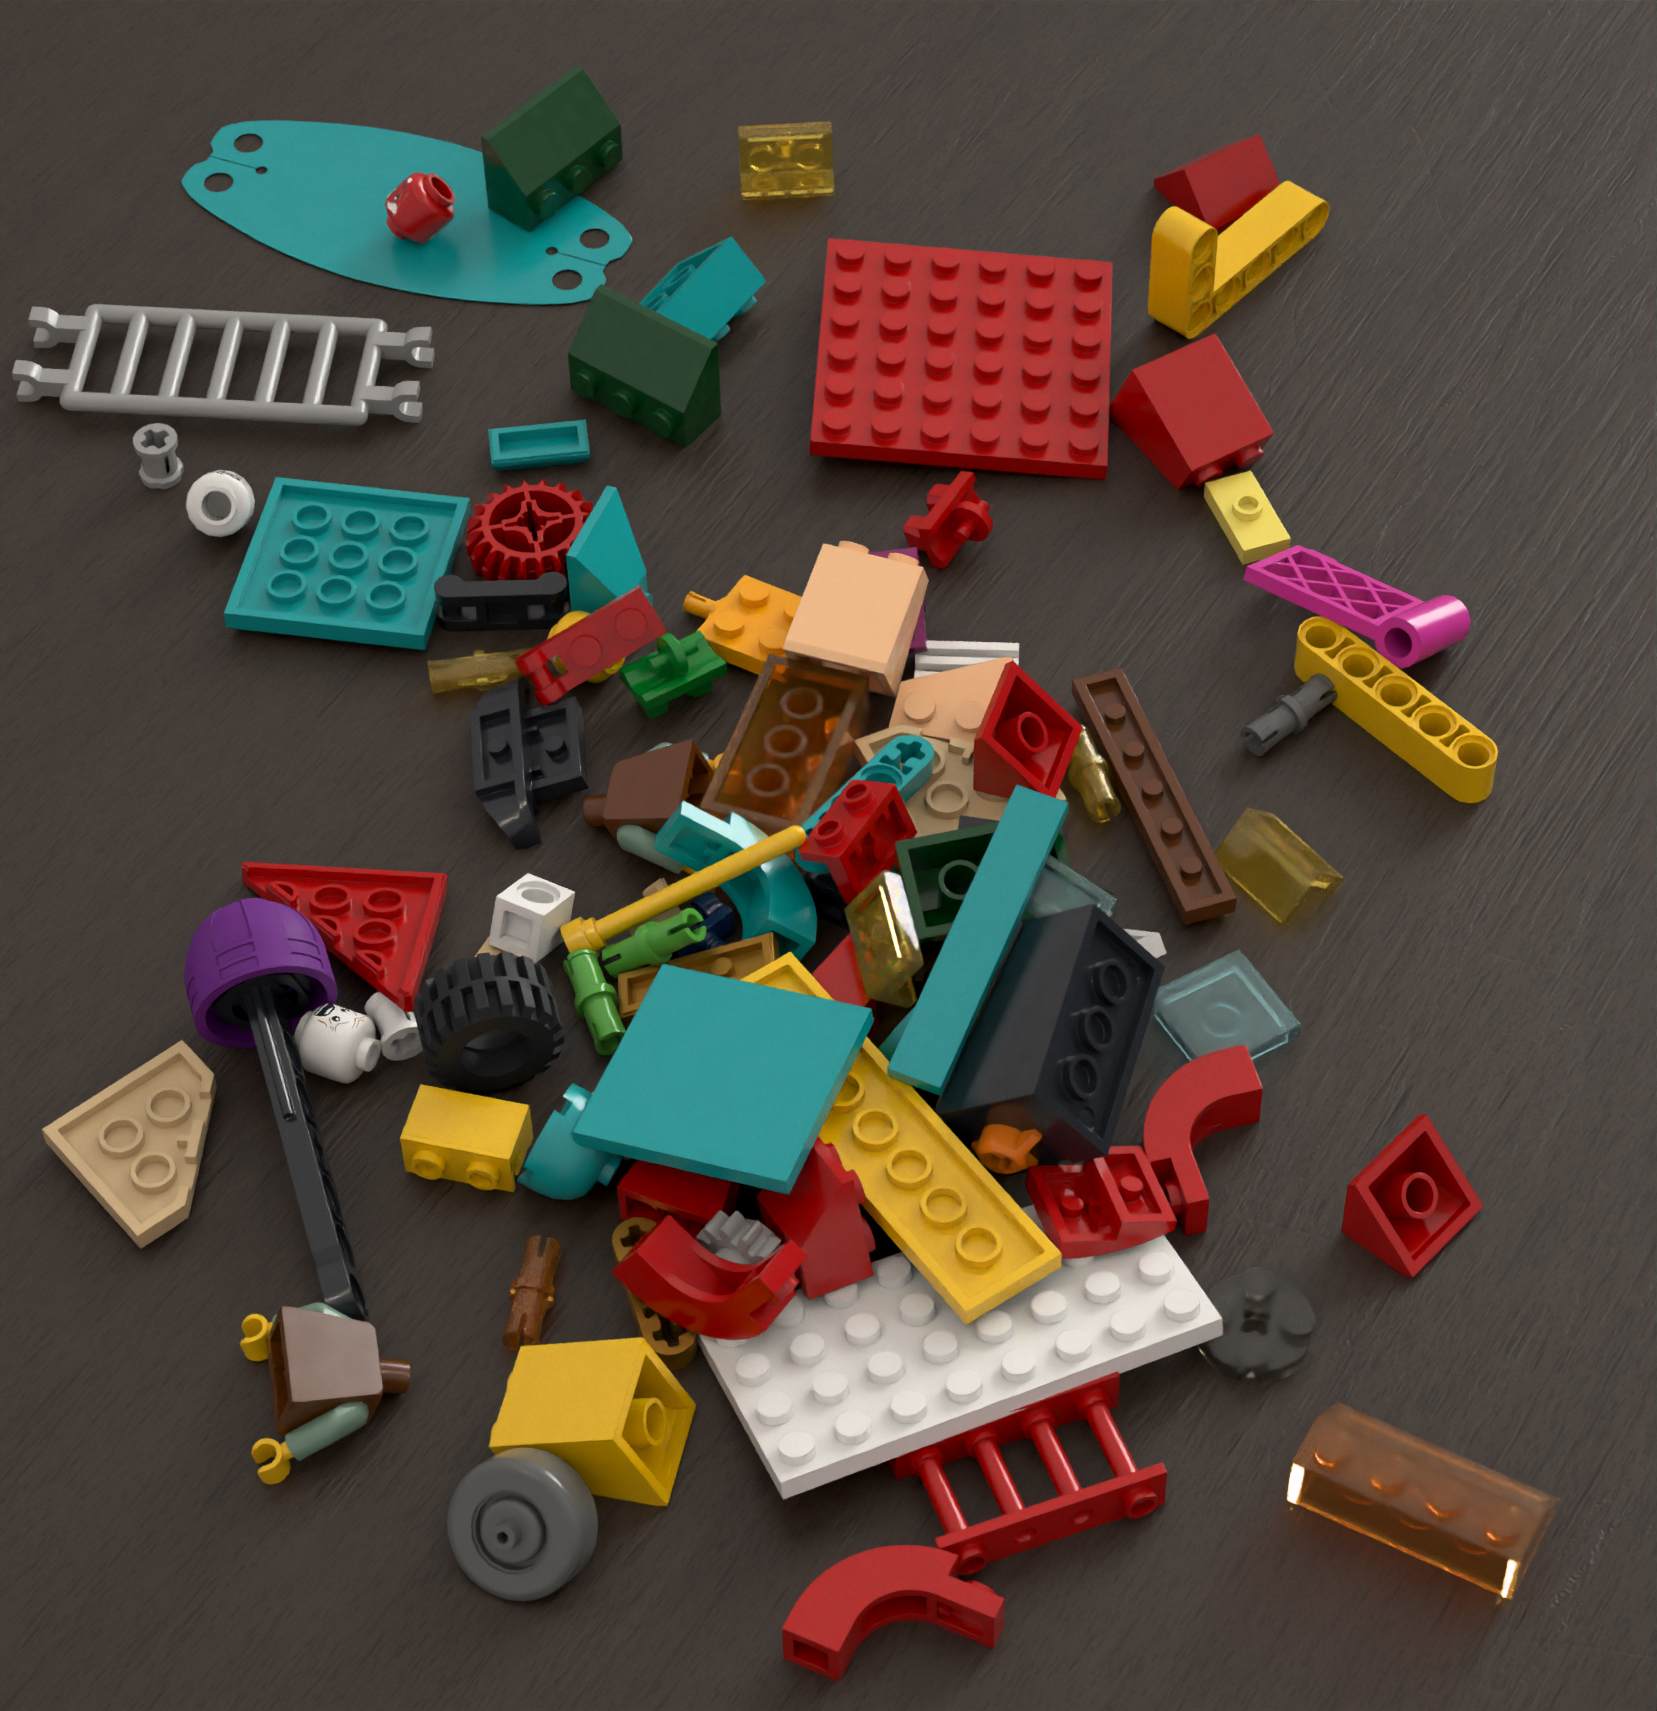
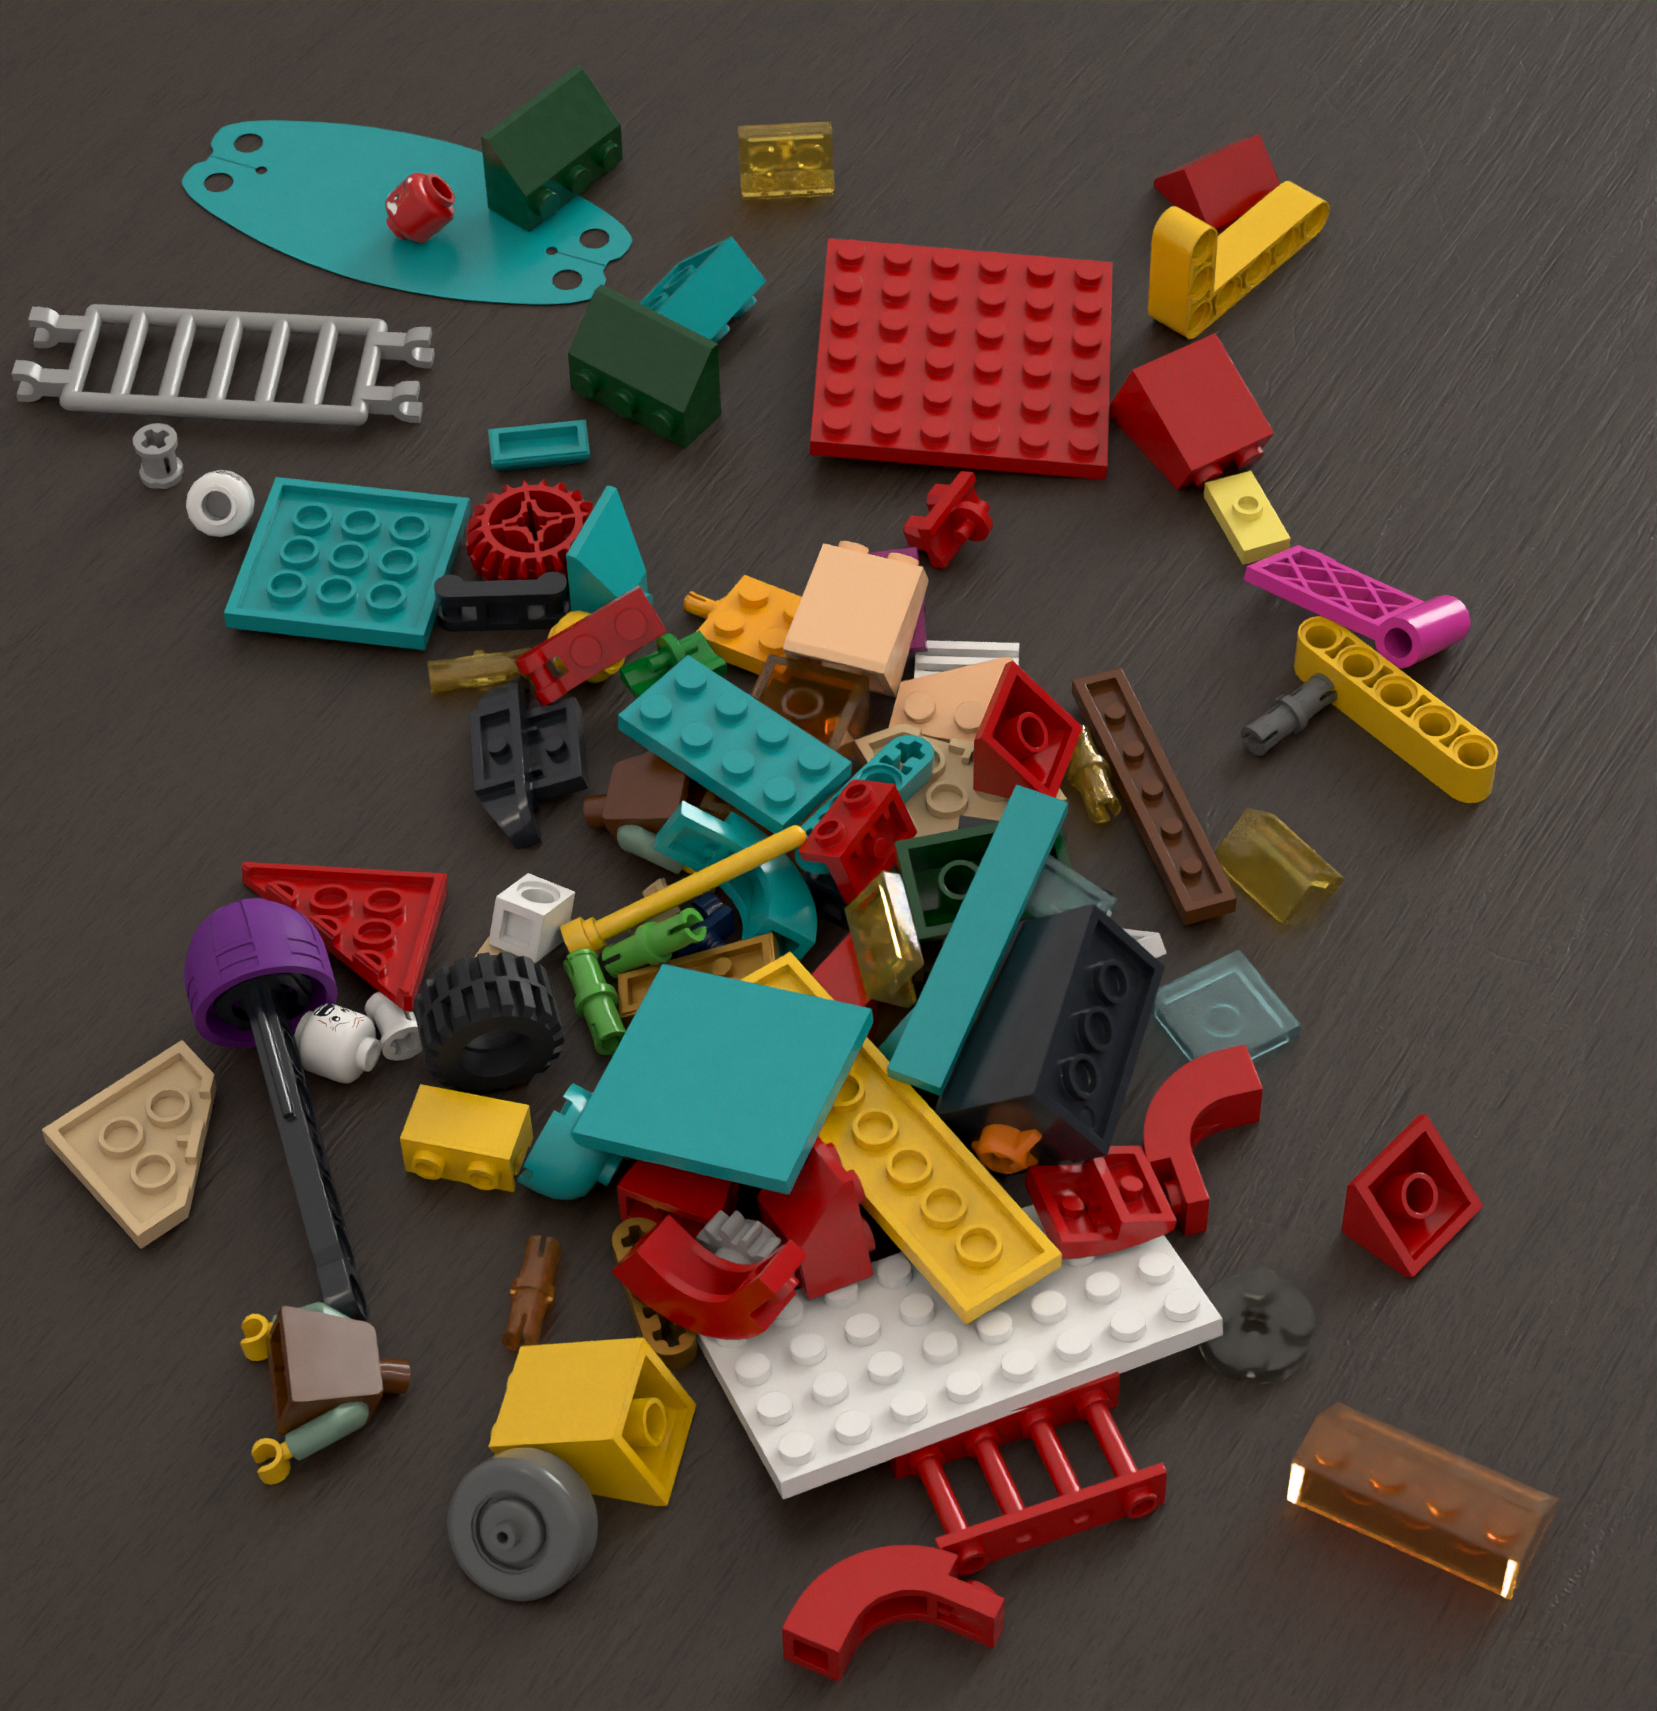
(734, 745): none -> teal plate

